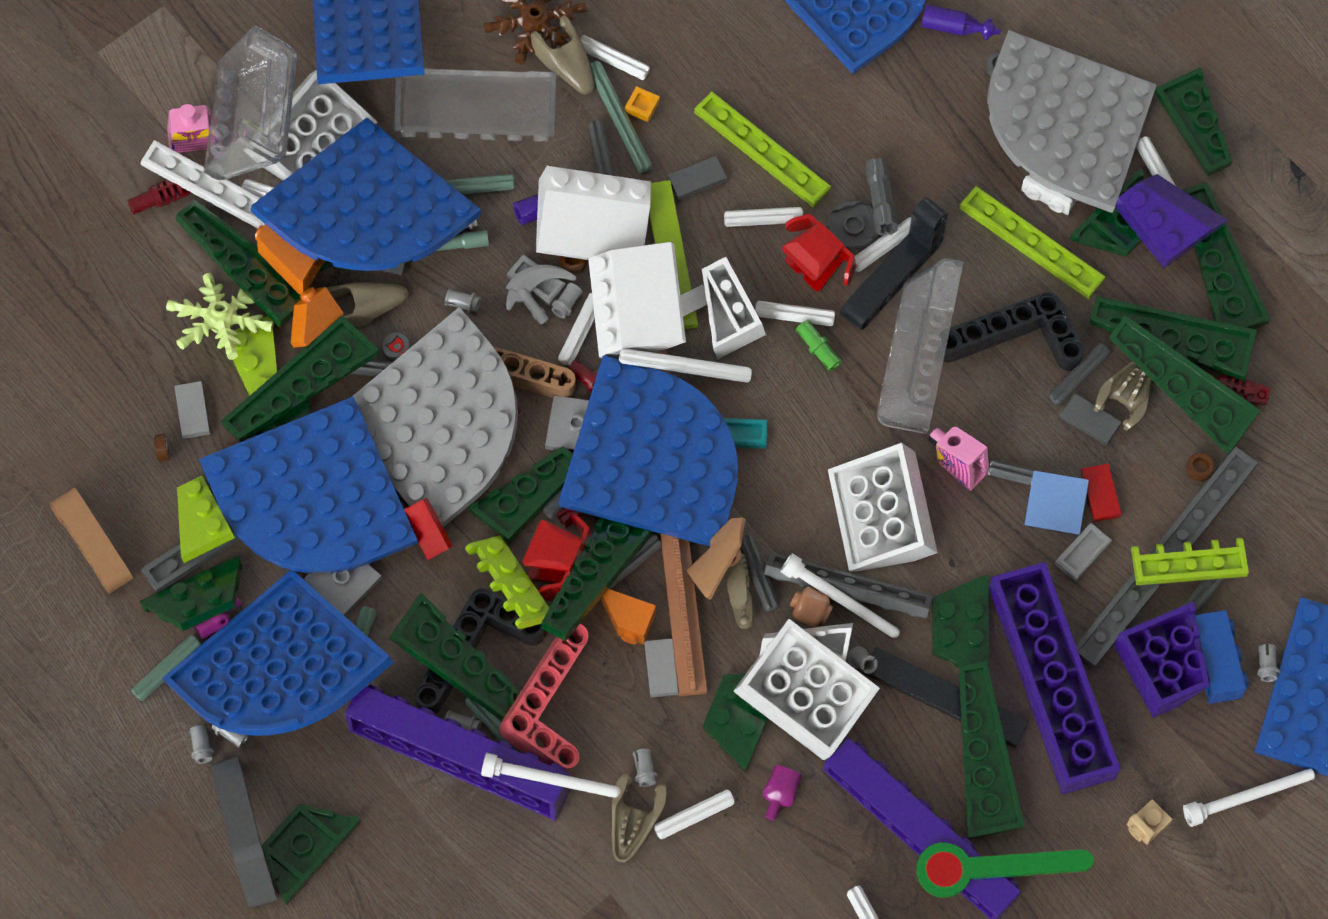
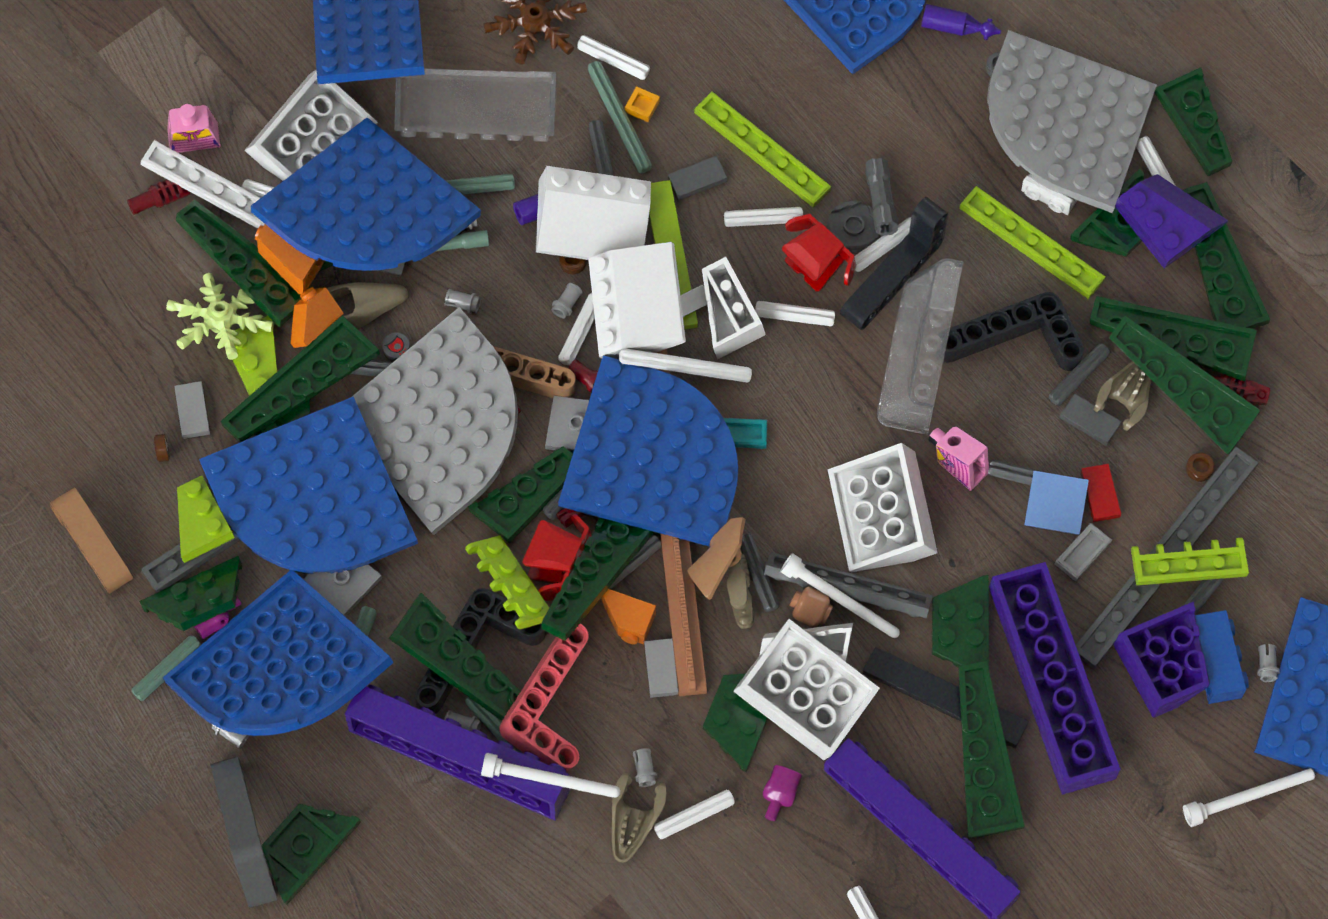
(201, 745): light grey pin -> none
(251, 106): clear windscreen -> none
(428, 529): red tile -> none
(526, 280): light grey piece -> none
(545, 291): light grey tile -> none
(569, 60): dark tan animal -> none
(818, 345): bright green pin -> none
(859, 658): light grey pin -> none
(946, 868): green piece -> none
(1148, 822): tan bracket -> none

